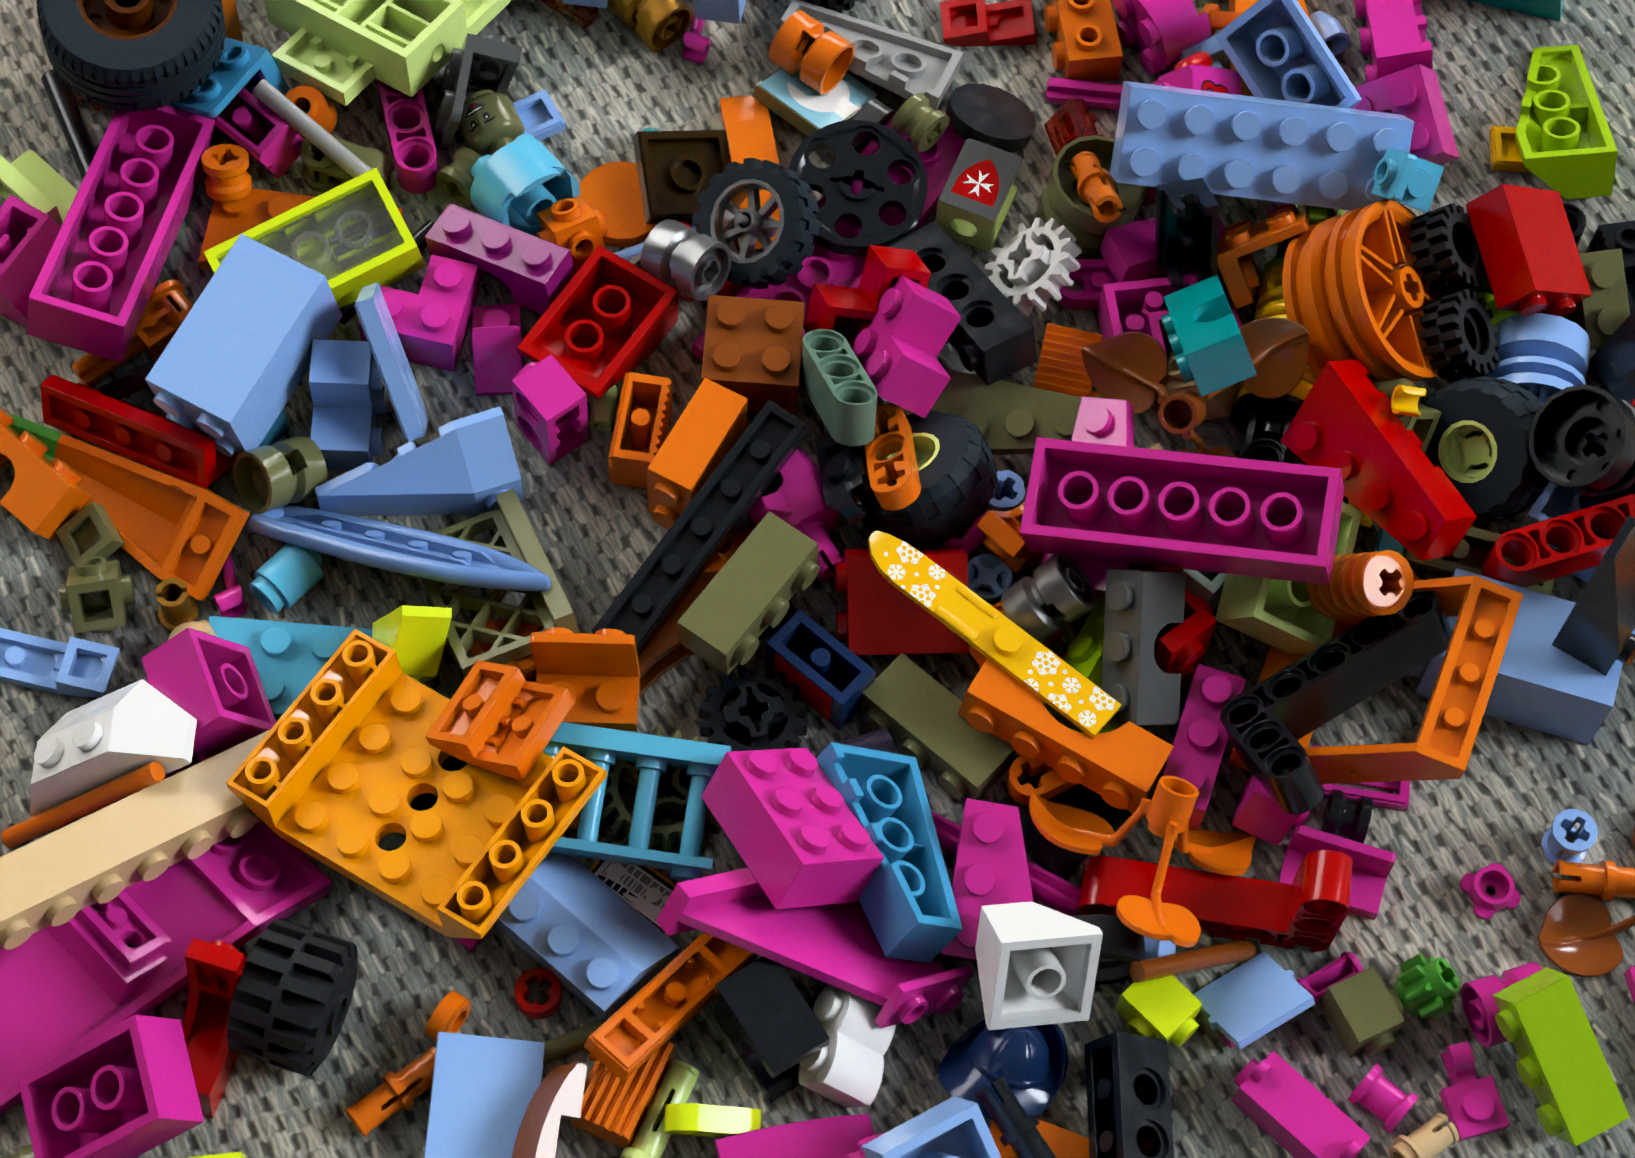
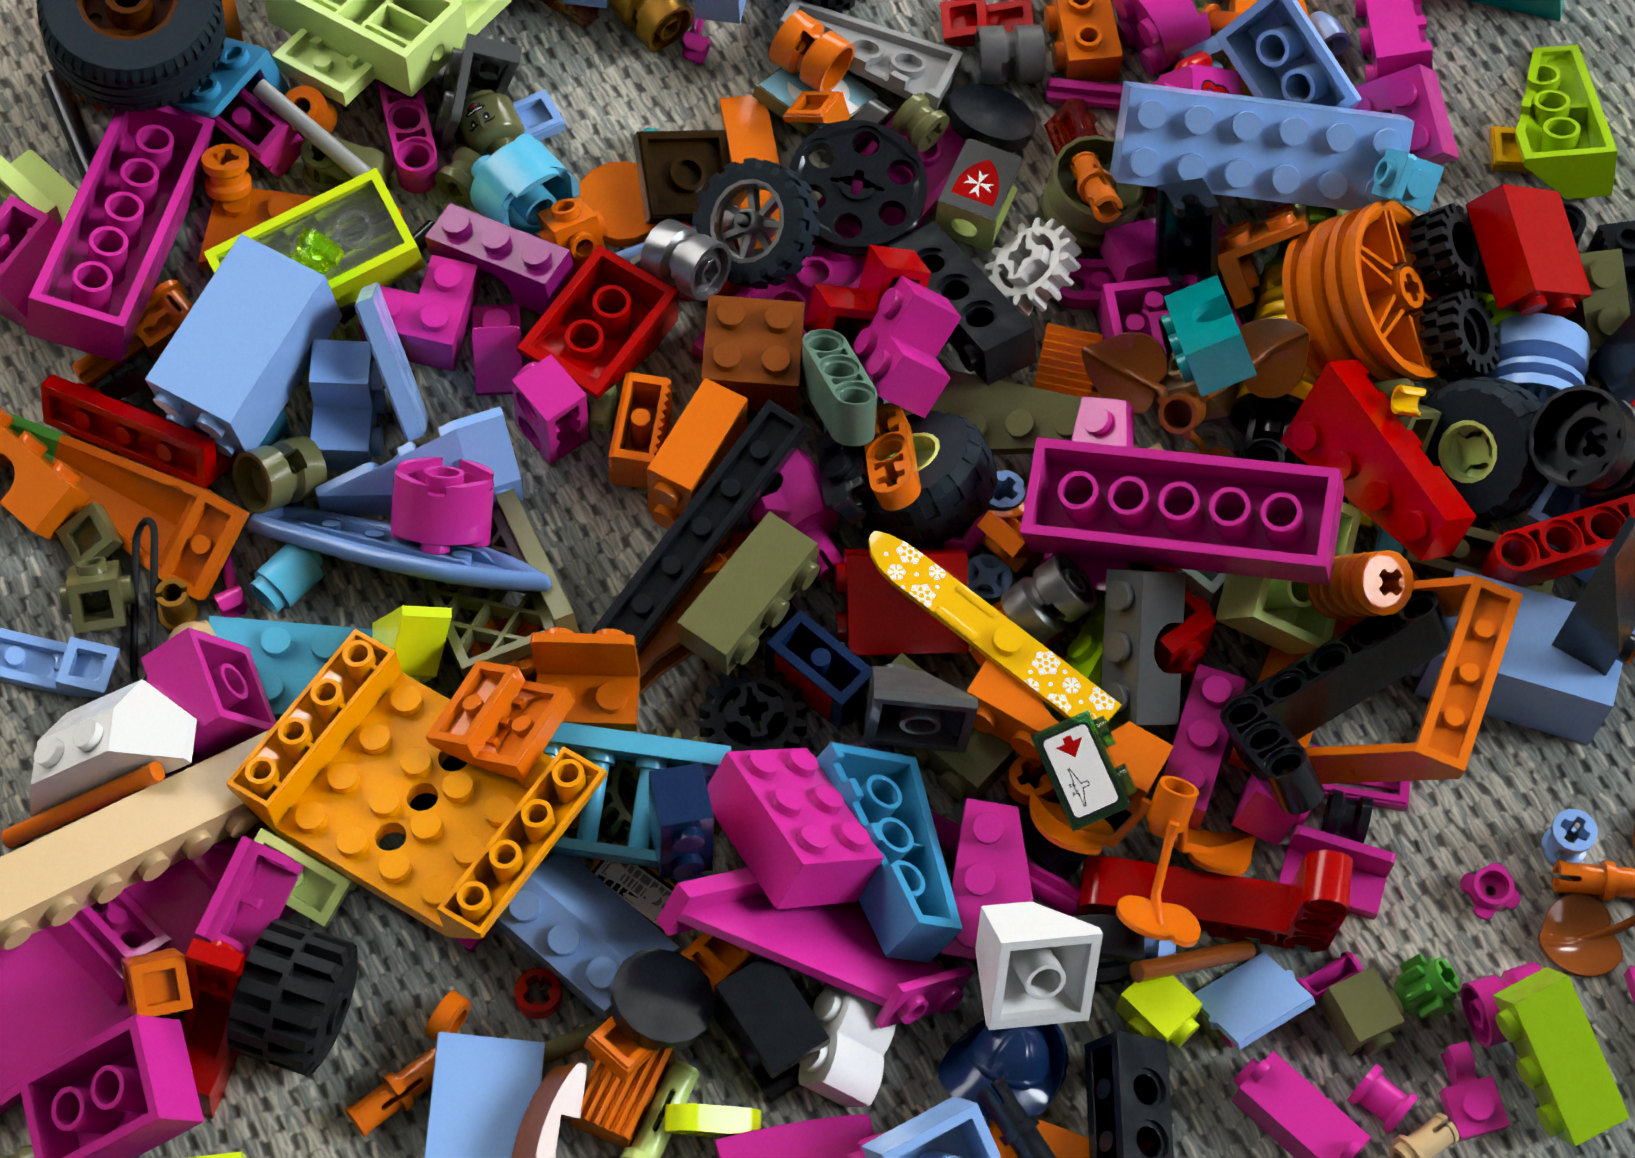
(153, 585): none -> black piece
(157, 983): none -> orange brick
(249, 895): none -> dark pink hinge
(316, 251): none -> clear neon green wheel
(318, 888): none -> yellowish green panel
(442, 504): none -> dark pink brick
(661, 999): none -> black tile
(681, 821): none -> dark blue brick
(818, 108): none -> orange slope
(917, 710): none -> dark grey slope
(1009, 54): none -> flat silver wheel
(1084, 769): none -> brick

